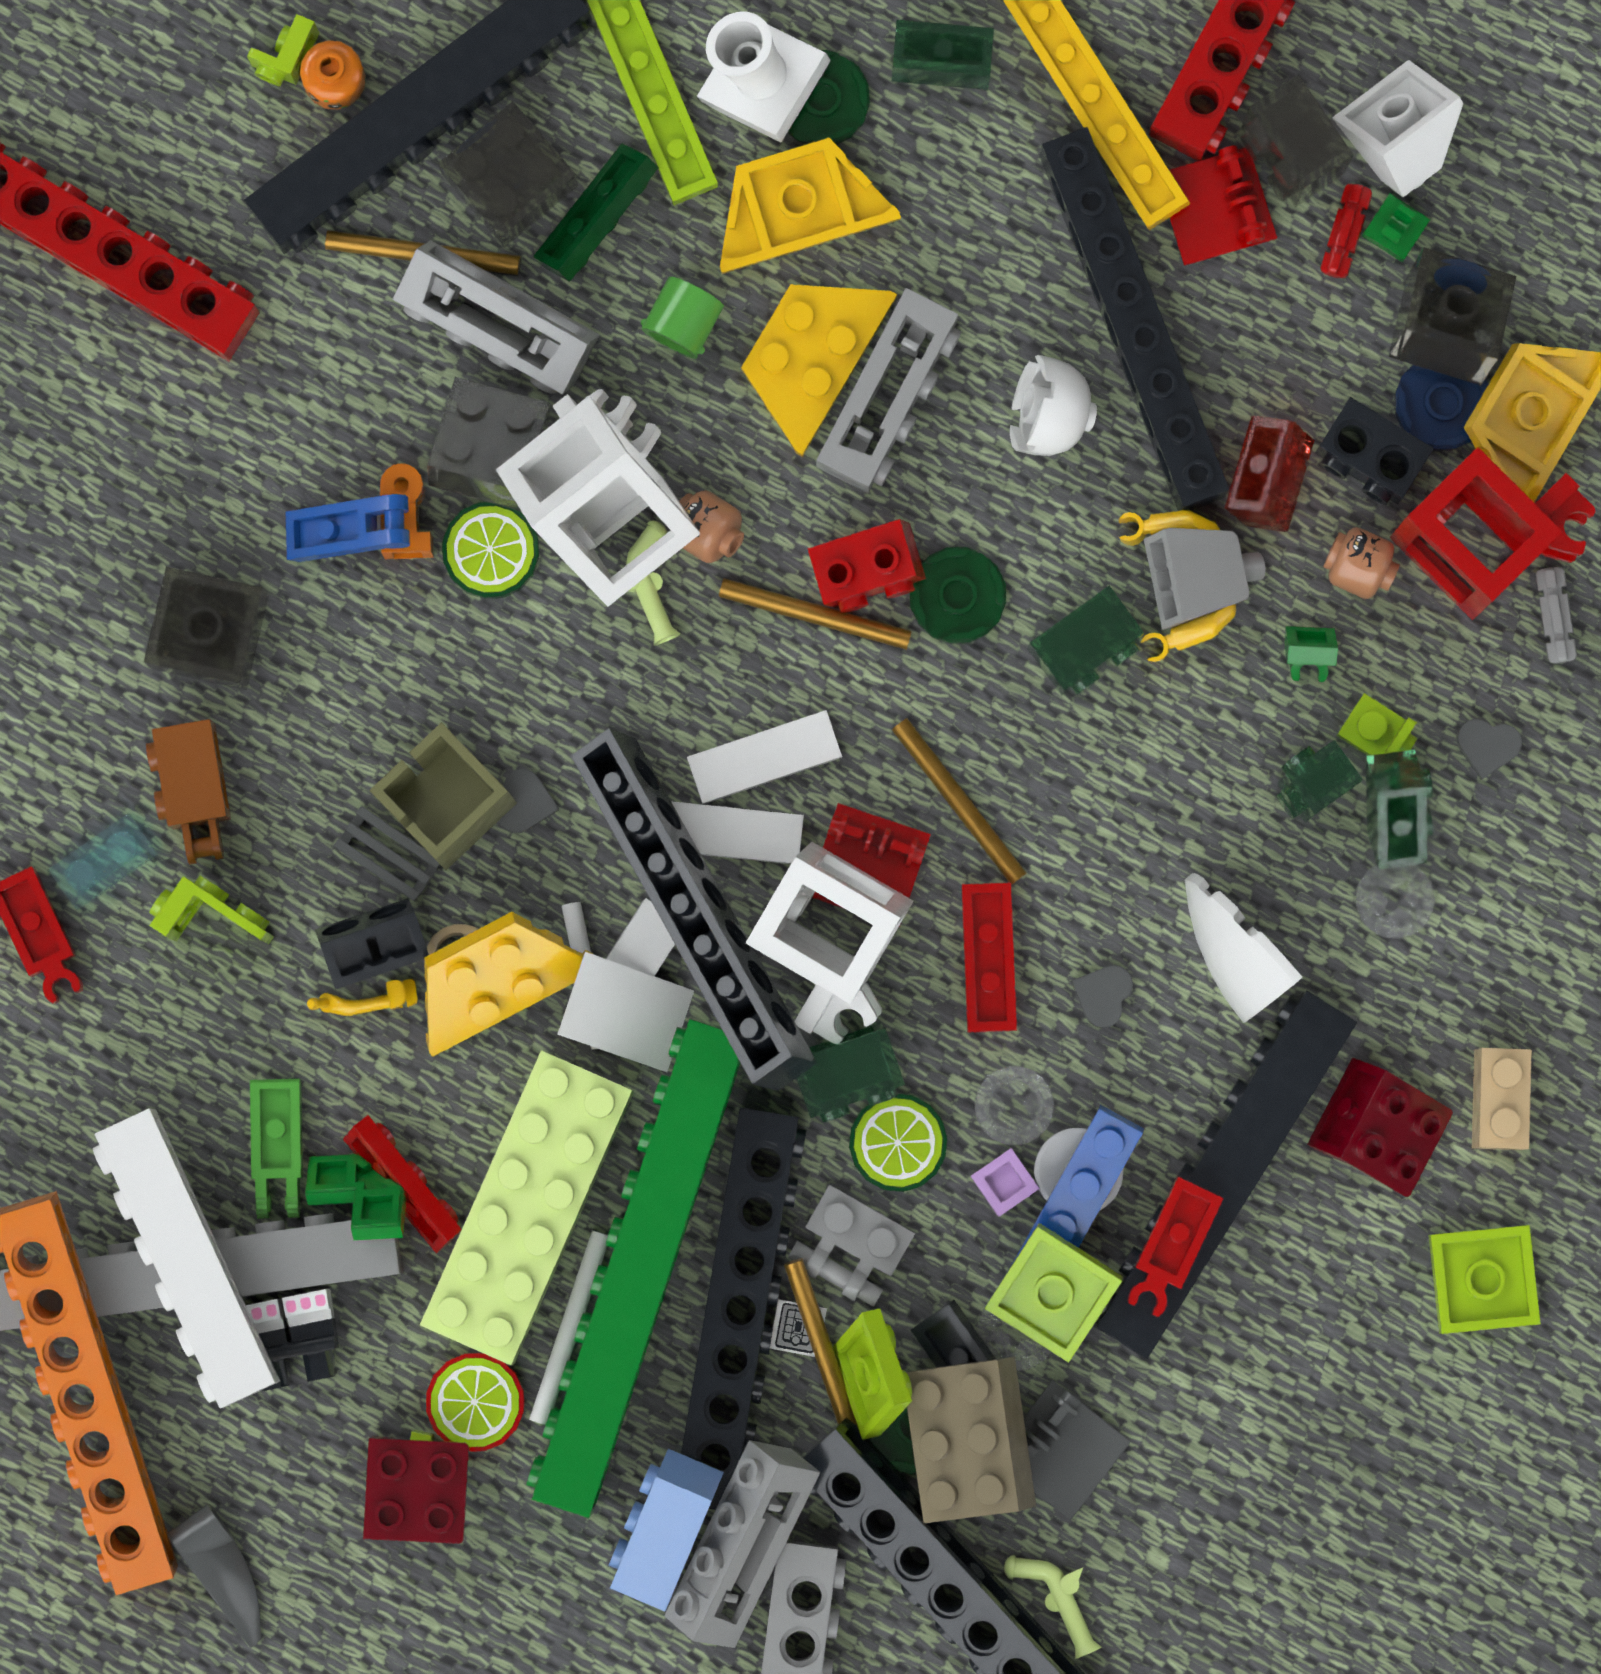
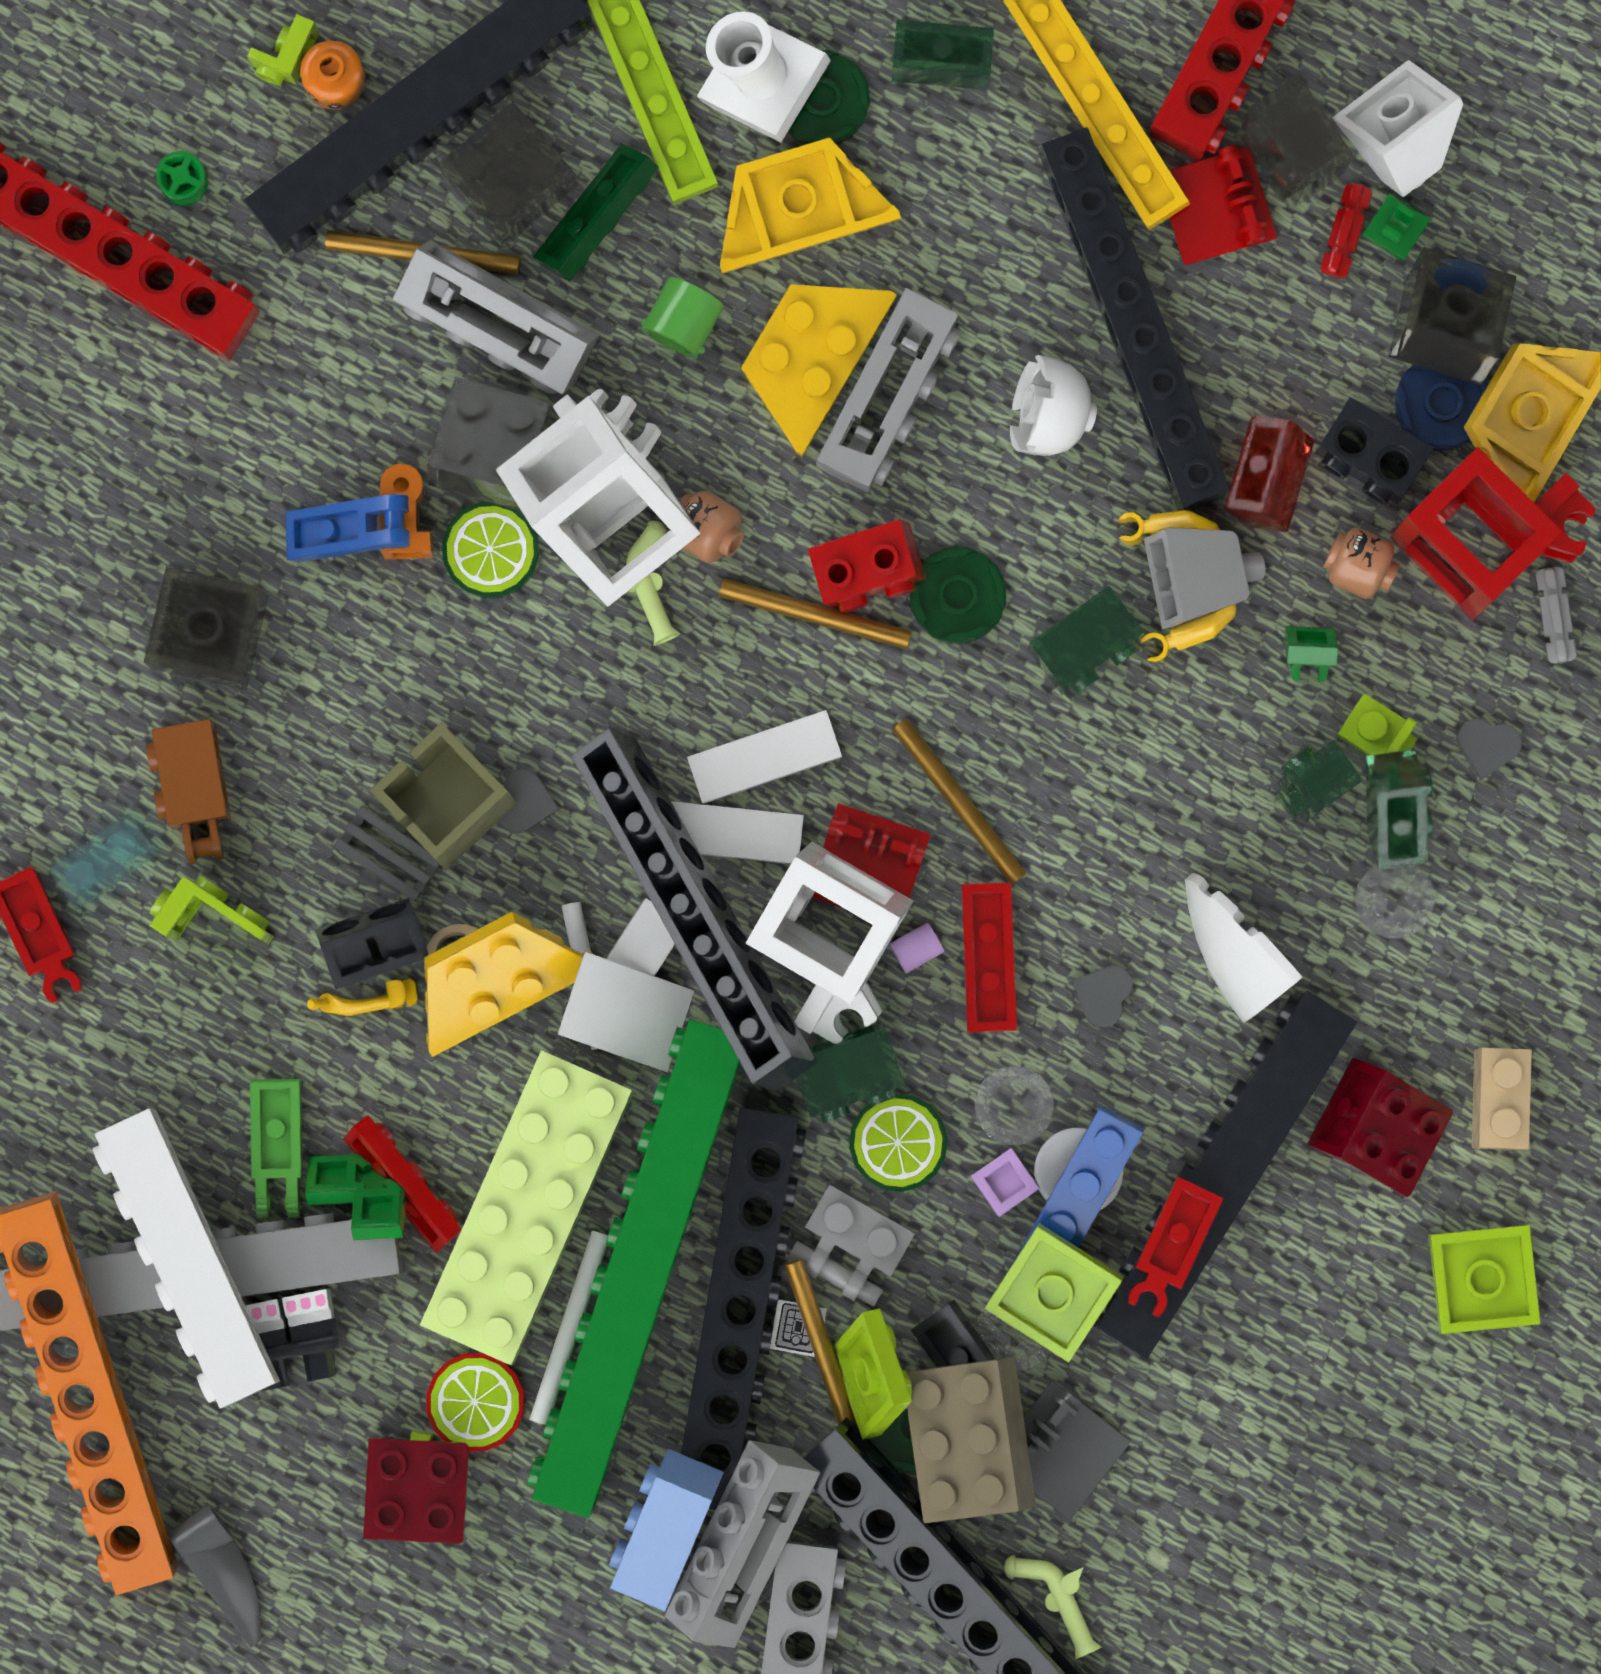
(174, 172): none -> green wheel
(916, 947): none -> lavender hinge

